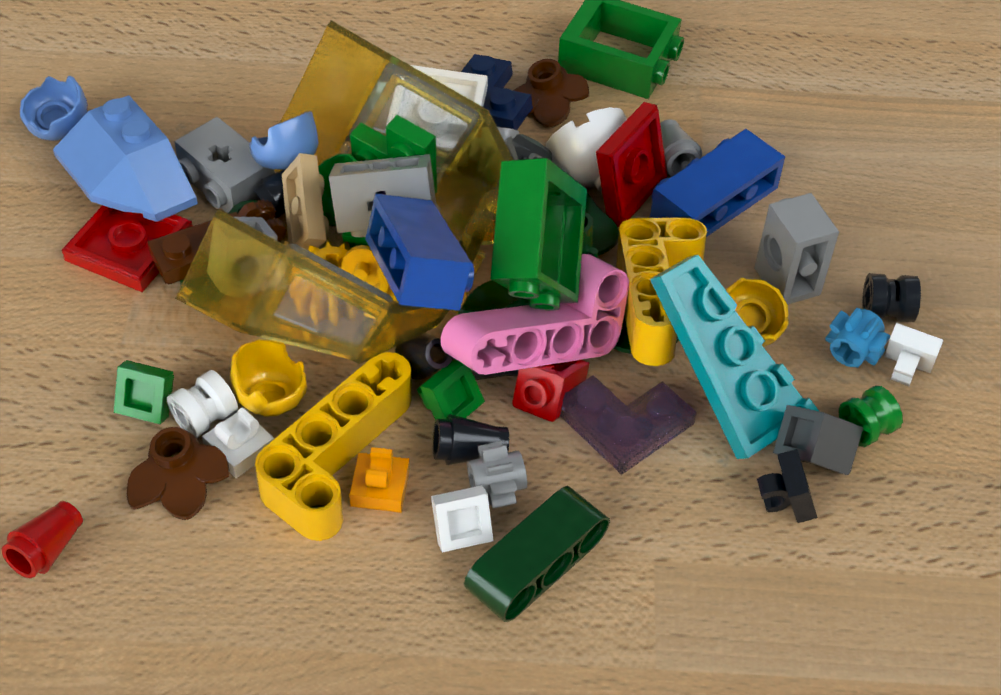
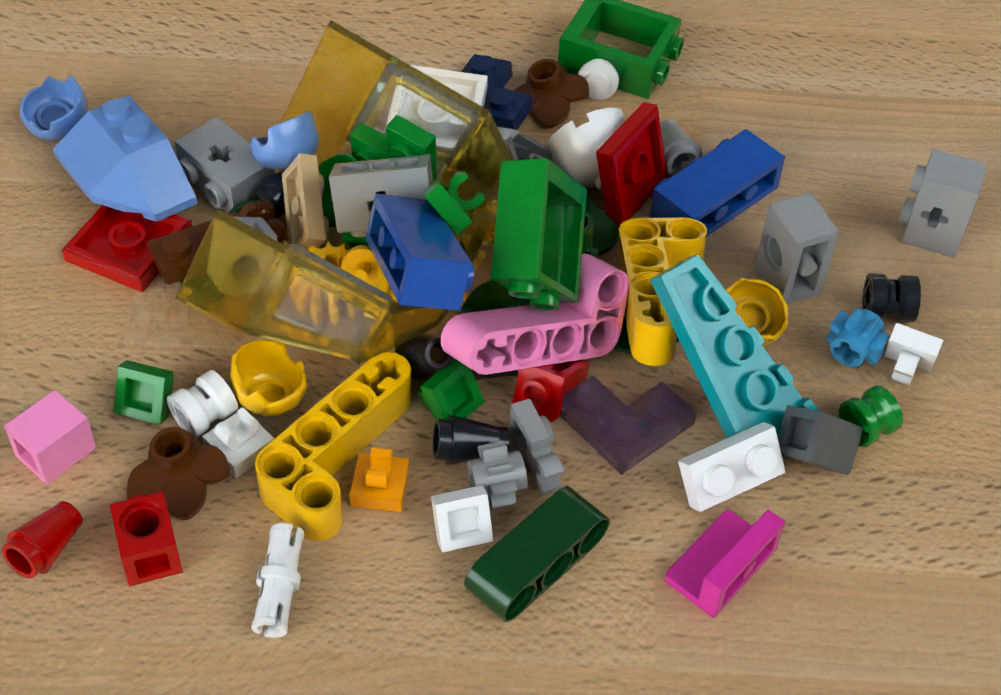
(50, 436): none -> bright pink panel
(150, 555): none -> red brick
(278, 580): none -> white pin
(450, 204): none -> green tile
(532, 438): none -> light grey plate
(601, 78): none -> white plate
(724, 559): none -> dark pink panel
(731, 466): none -> white plate
(788, 488): black tile -> none
(943, 202): none -> light grey brick

